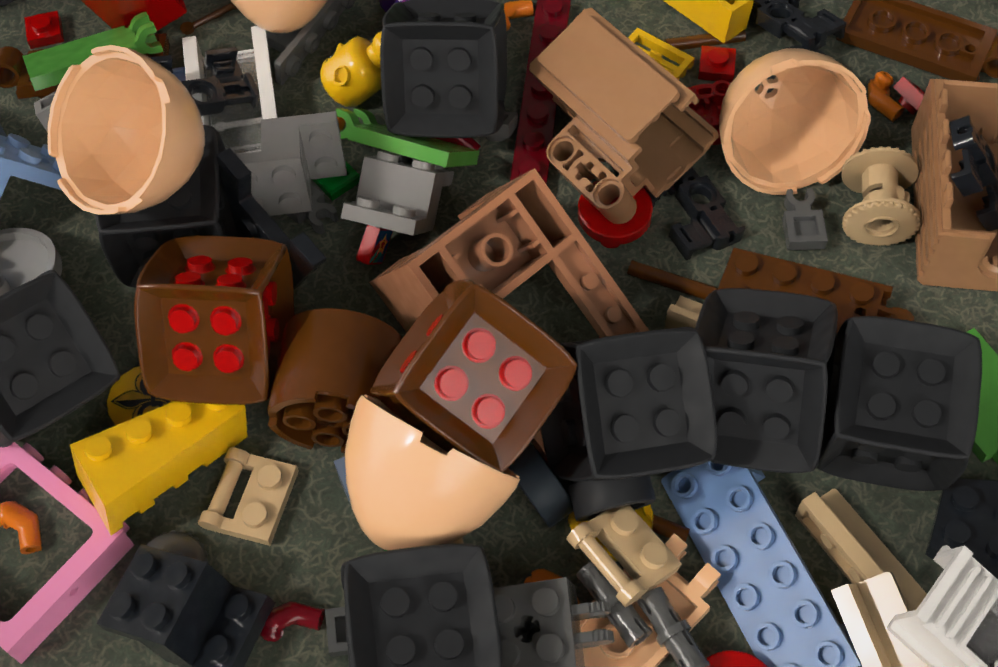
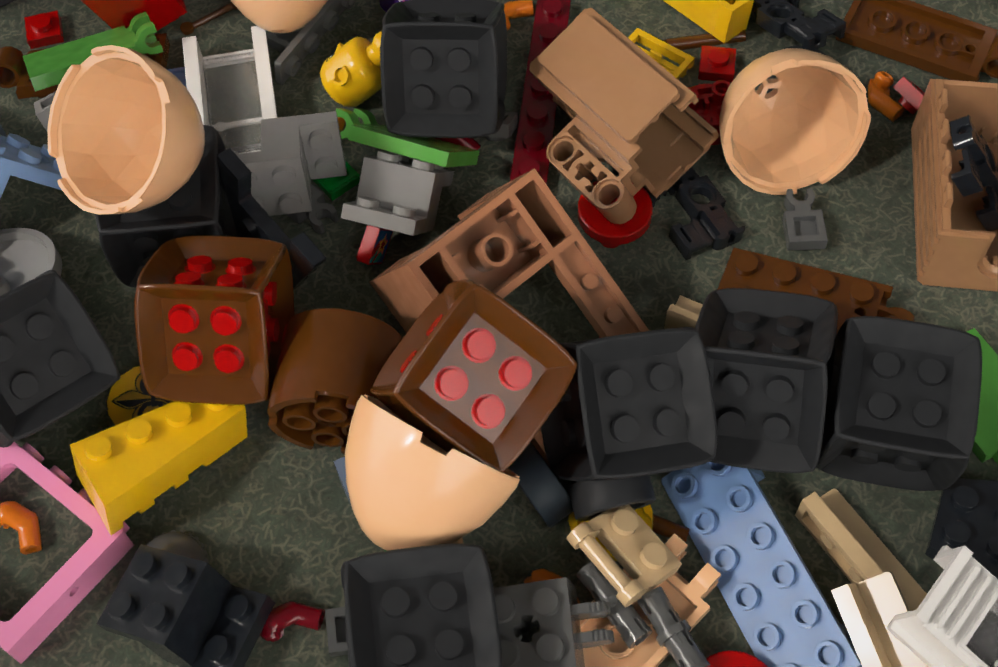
(224, 86): black piece -> none
(261, 501): tan plate -> none
(670, 280): reddish brown piece -> none
(885, 211): tan hose -> none

